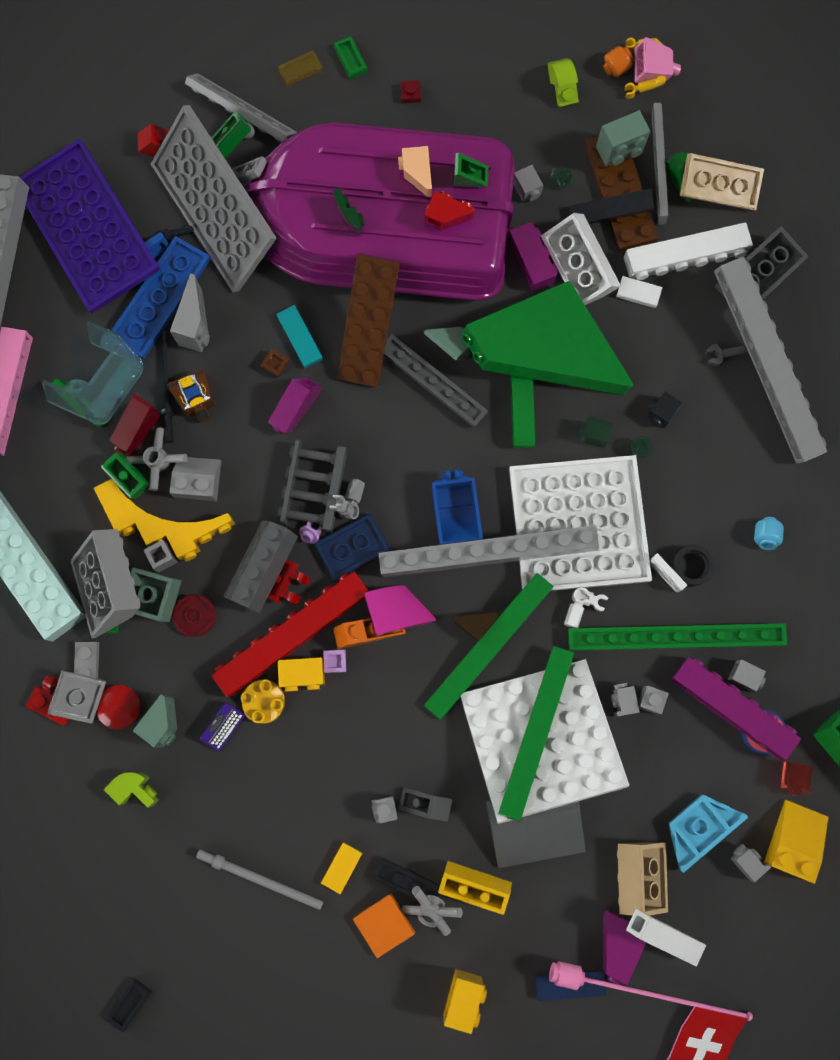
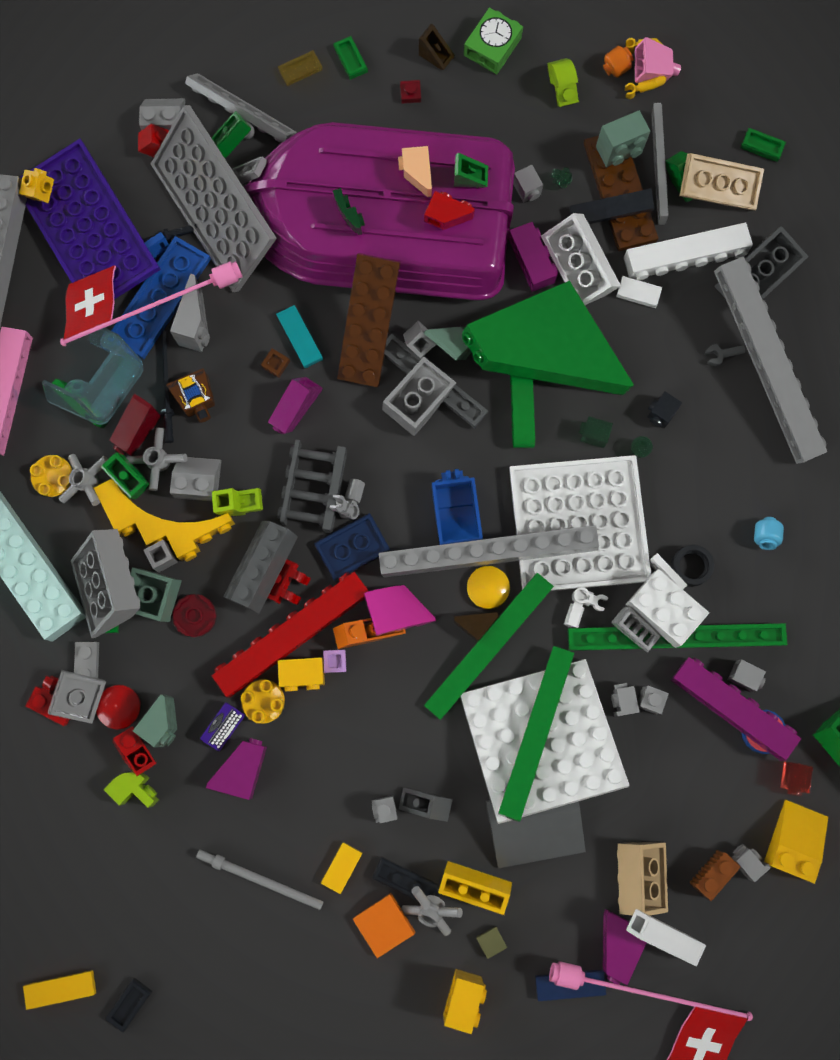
(36, 185): none -> yellow brick
(50, 475): none -> yellow dish
(59, 989): none -> yellow tile
(83, 479): none -> light grey bar
(92, 300): none -> flag
(133, 751): none -> red slope
(160, 112): none -> light grey slope
(236, 502): none -> lime brick
(240, 771): none -> magenta slope
(308, 534): lavender plate -> none
(417, 340): none -> light grey brick
(418, 396): none -> light grey slope
(434, 48): none -> dark brown slope
(488, 587): none -> yellow dish
(491, 942): none -> olive tile
(493, 40): none -> bright green brick
(631, 634): none -> light grey slope
(667, 608): none -> white brick
(701, 828): medium azure wing -> none
(715, 875): none -> dark orange brick
(763, 145): none -> green tile

